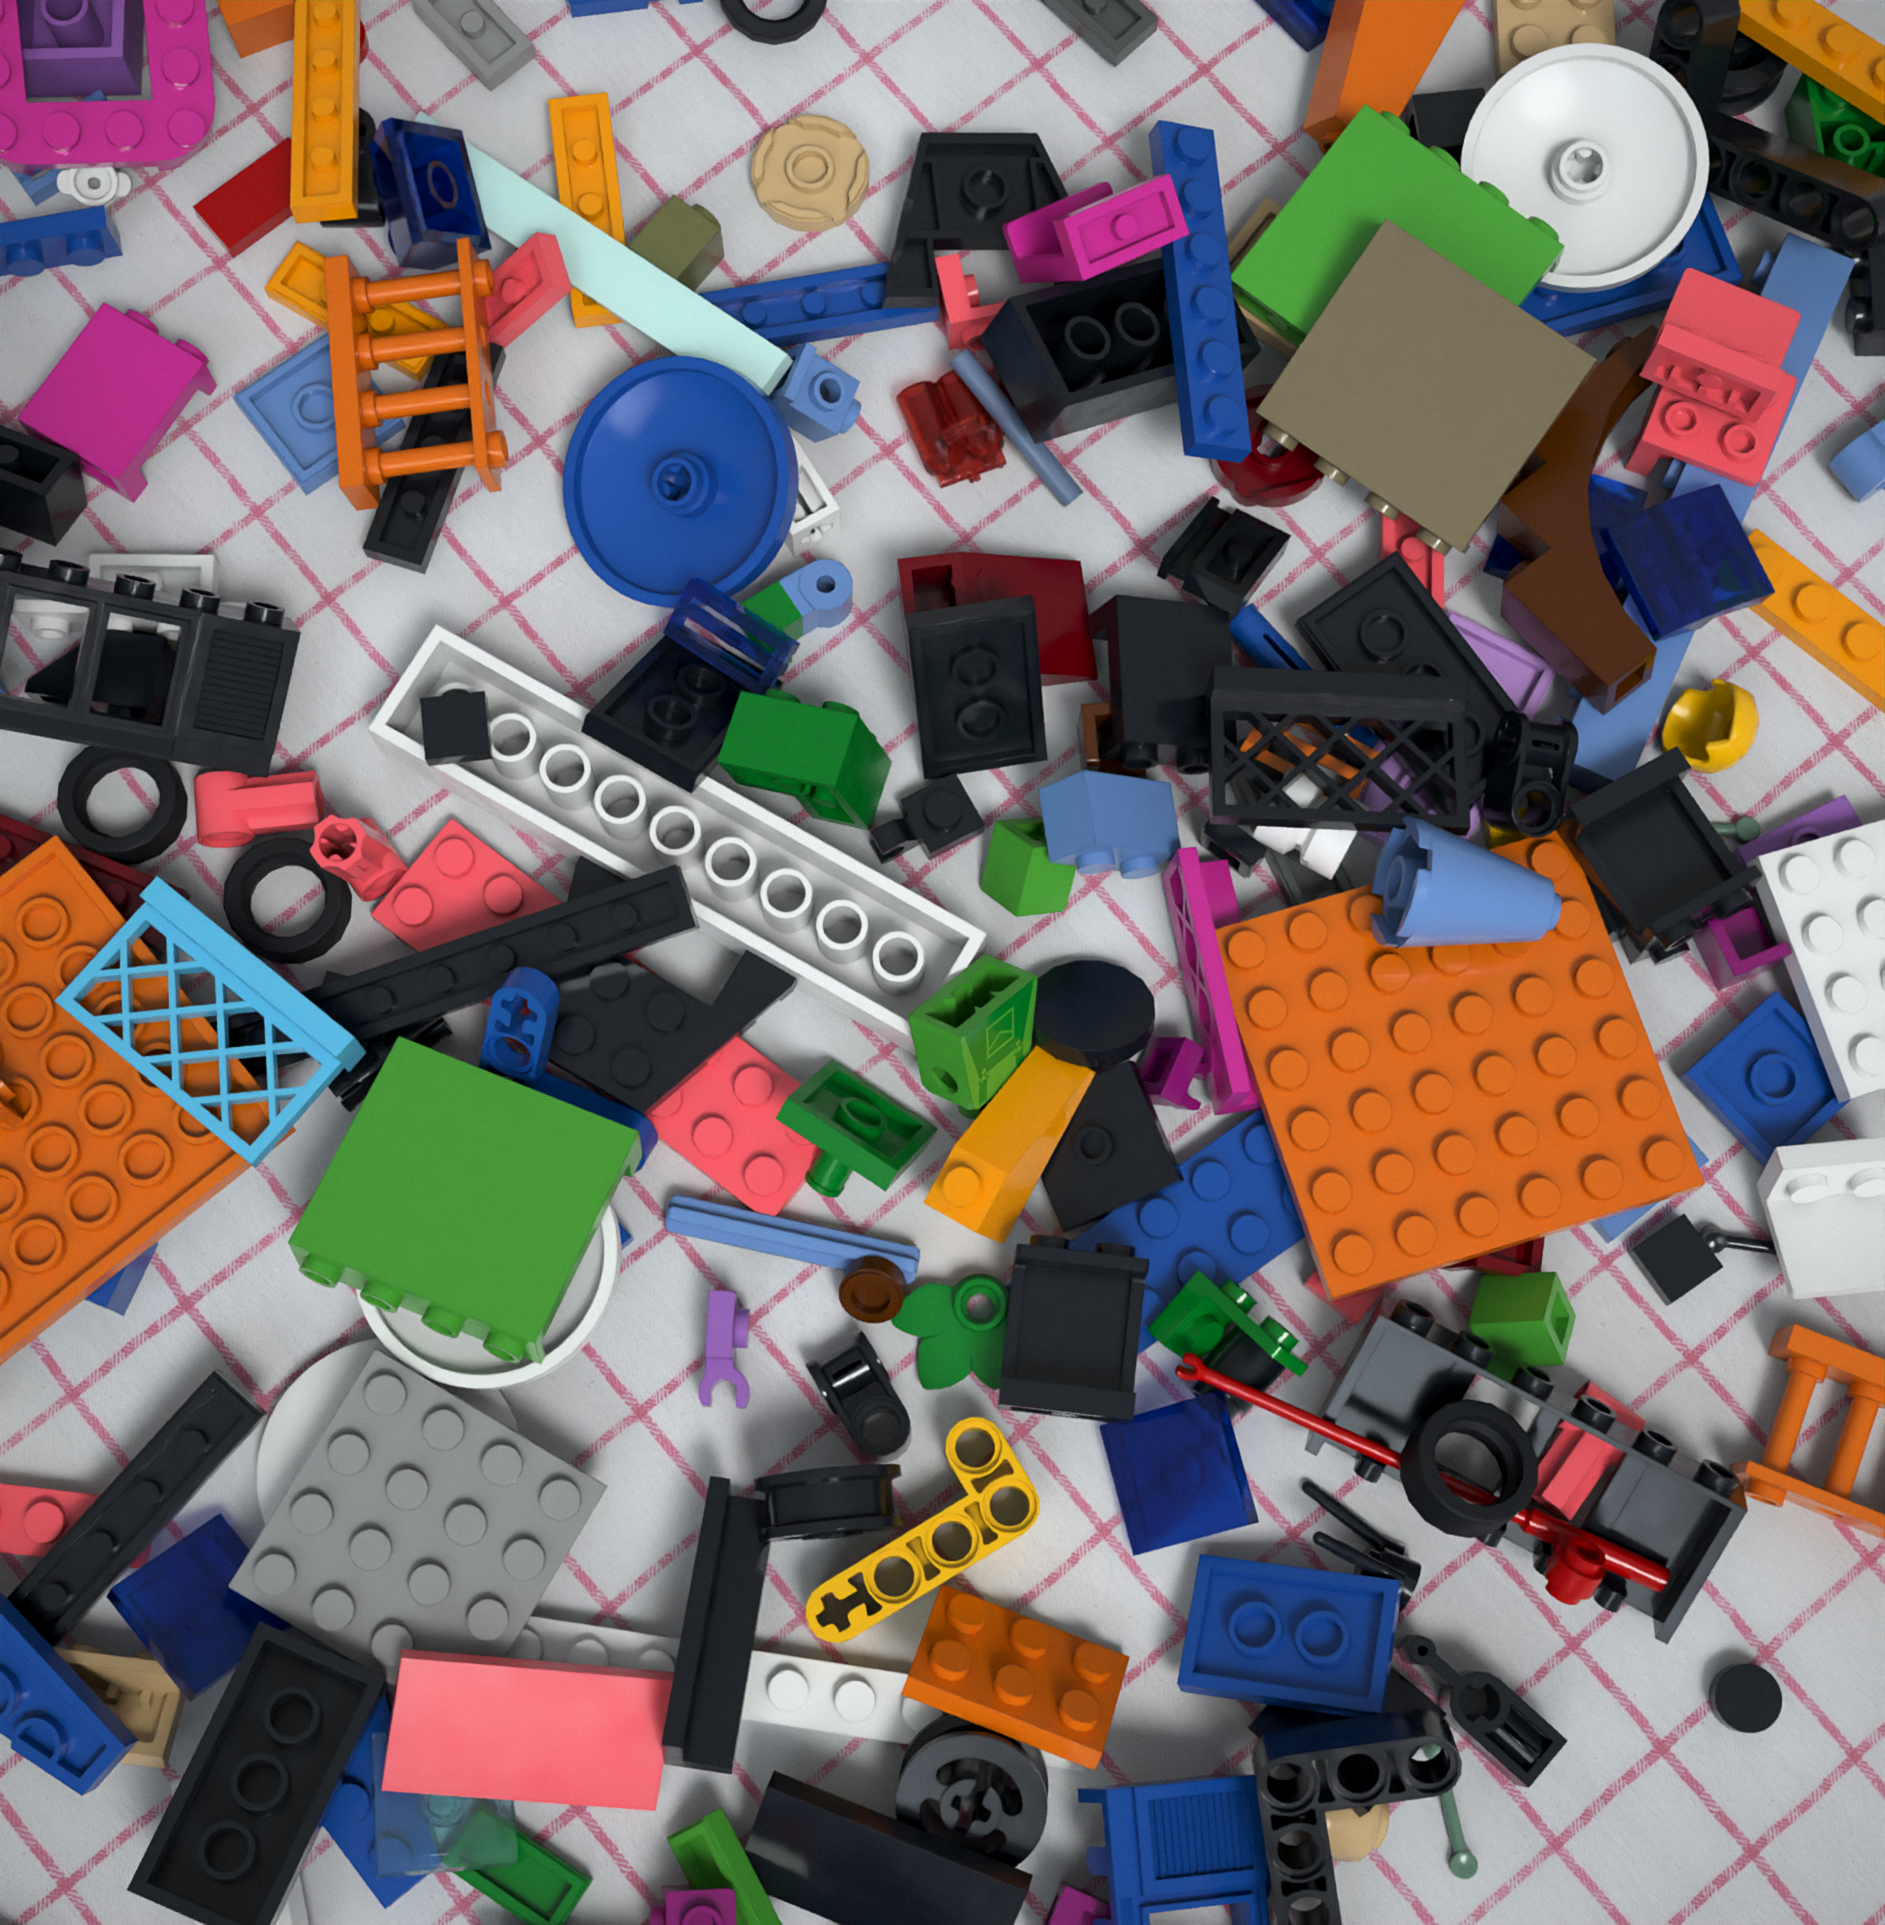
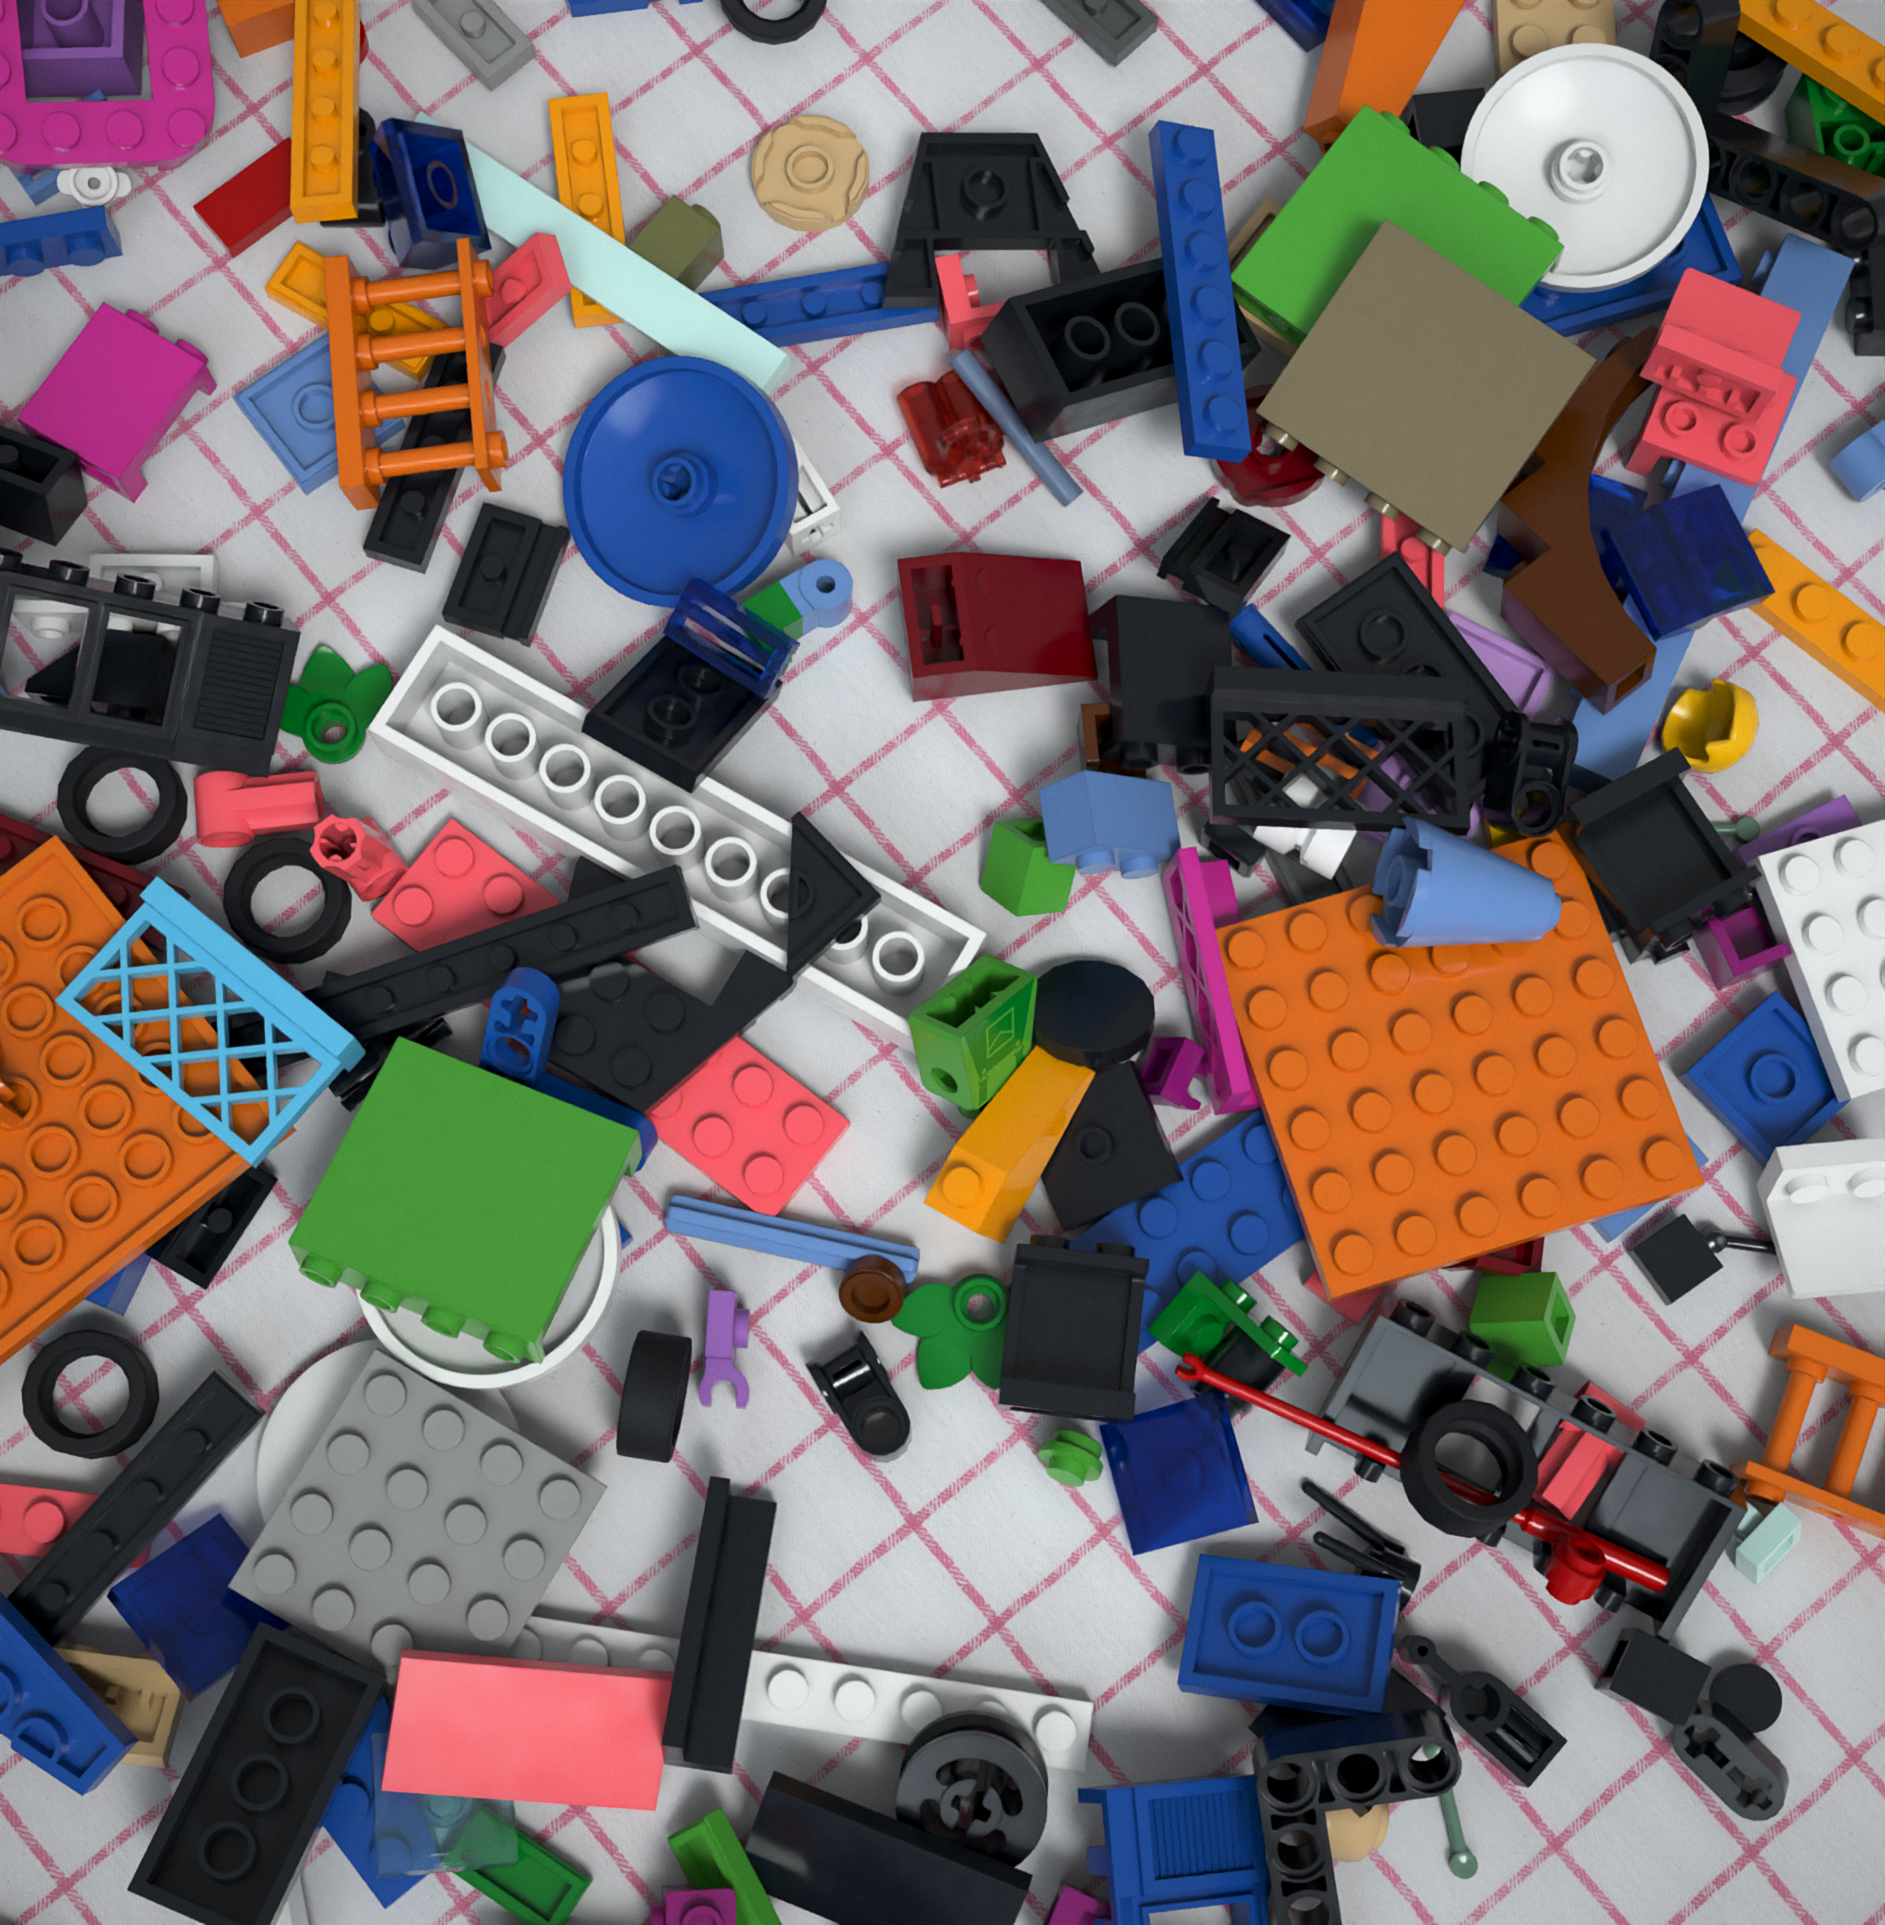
(41, 1381): none -> black tyre
(210, 1233): none -> black brick
(332, 698): none -> green plate
(456, 728): black tile -> none
(506, 574): none -> black plate
(654, 1396): none -> black tyre
(800, 399): medium blue brick -> none
(808, 753): green brick -> none
(824, 897): none -> black tile
(829, 1502): black wheel -> none
(855, 1130): green tile -> none
(916, 1545): yellow beam -> none
(934, 818): black plate -> none
(977, 686): black tile -> none
(1017, 1676): orange plate -> none
(1071, 1457): none -> bright green plate
(1094, 230): dark pink panel -> none
(1653, 1676): none -> black panel
(1730, 1760): none -> black beam
(1765, 1540): none -> light aqua tile

